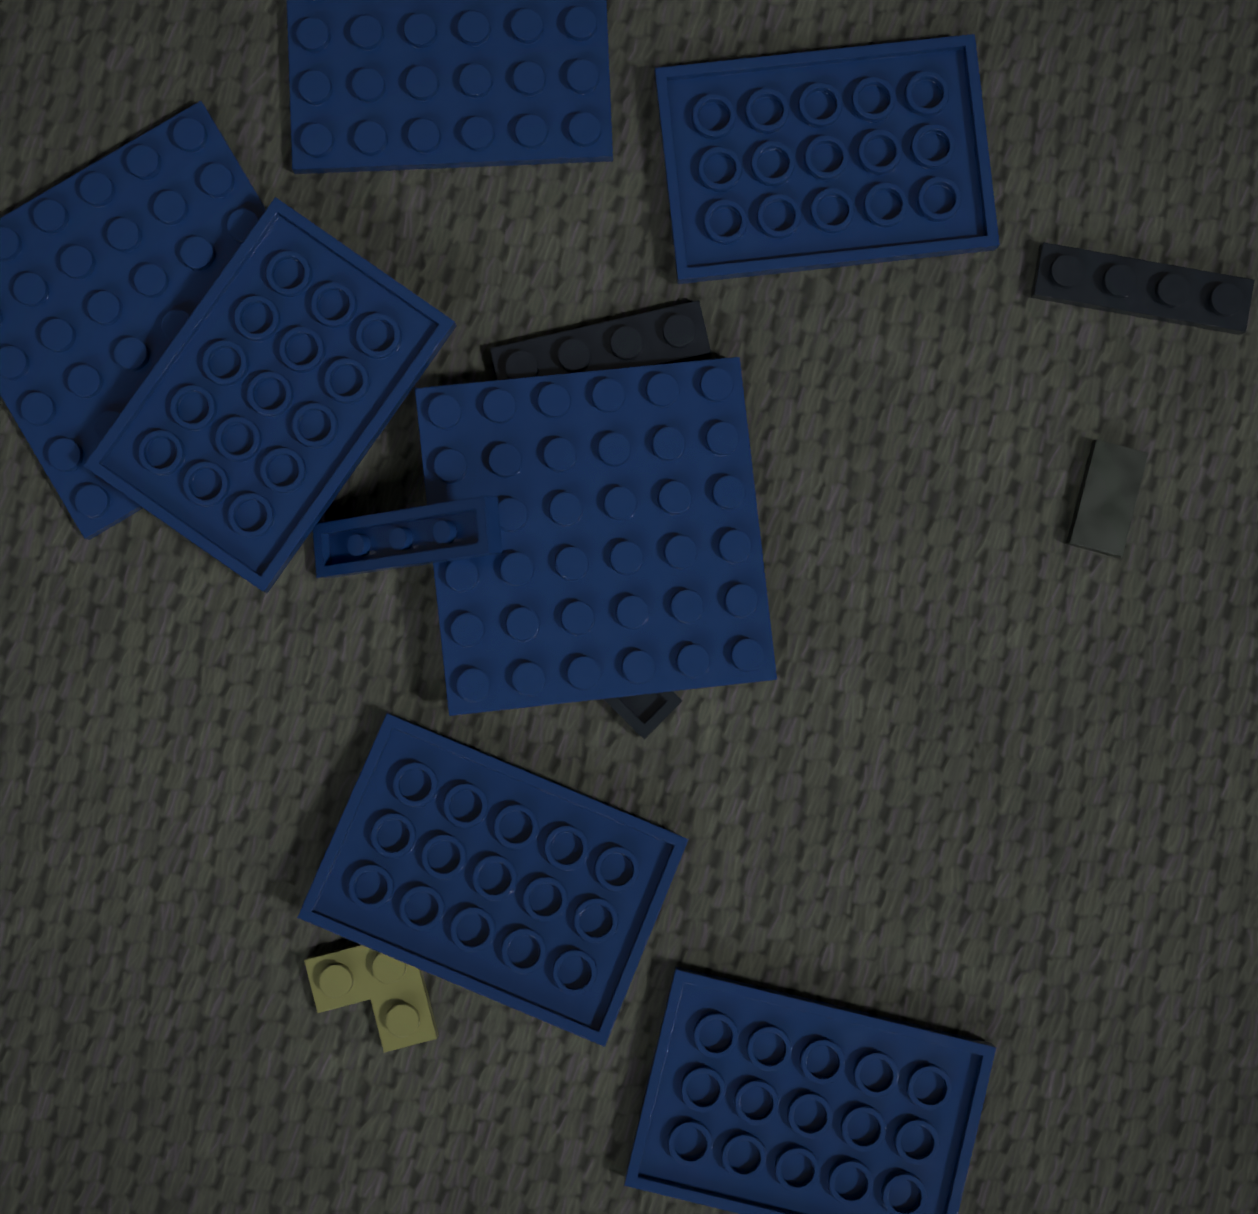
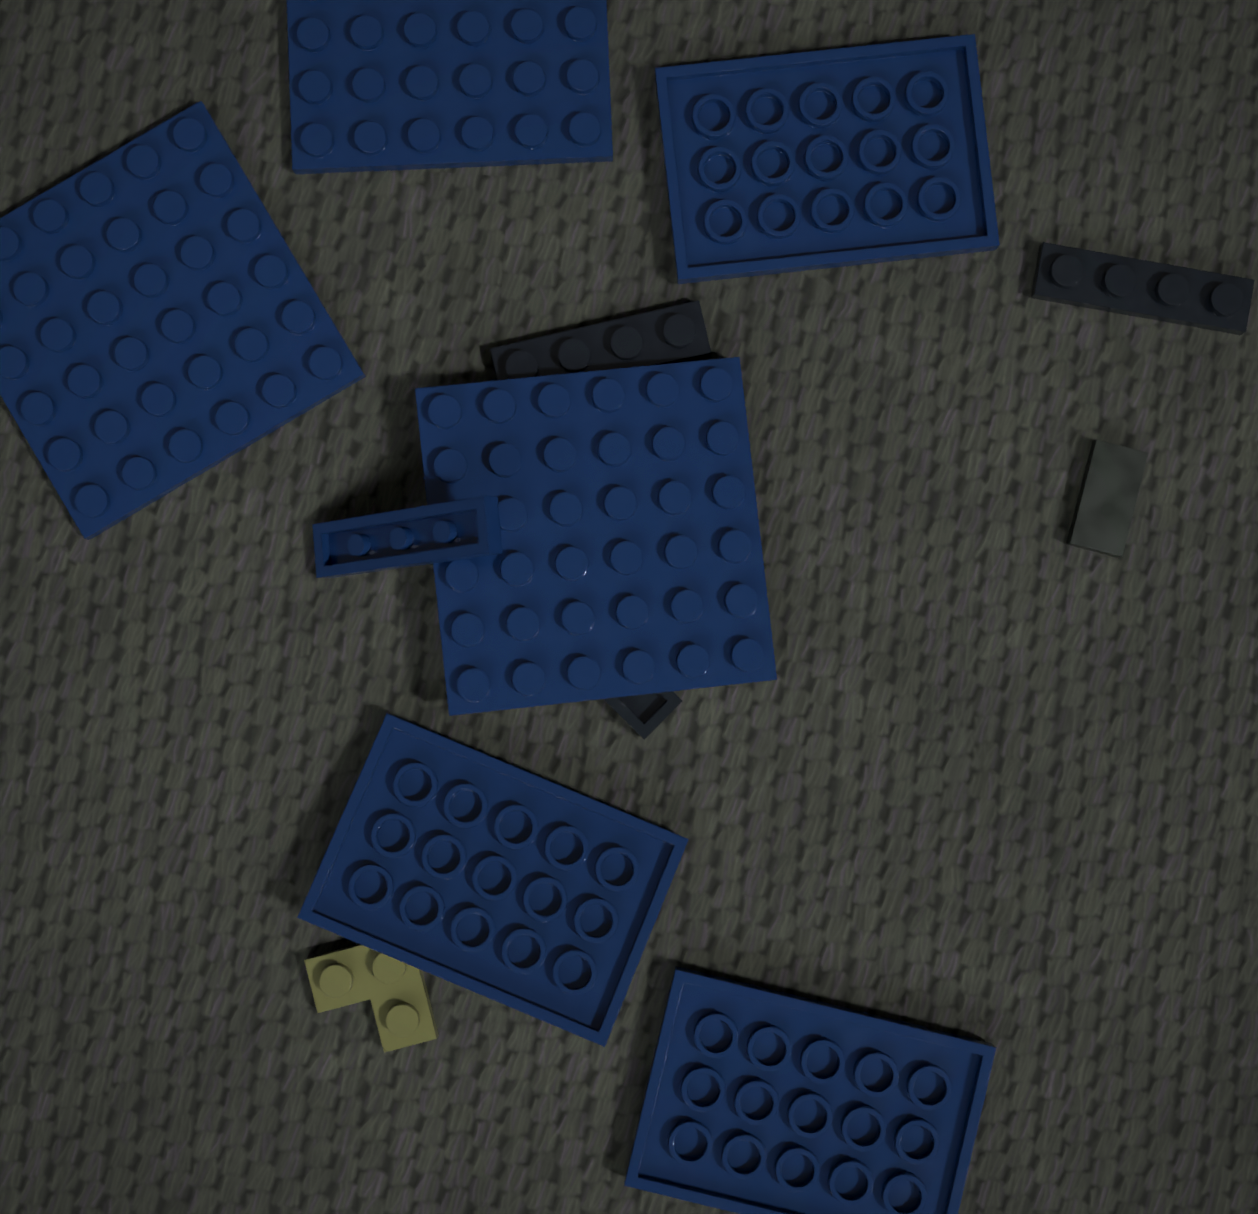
(270, 395): dark blue plate -> none

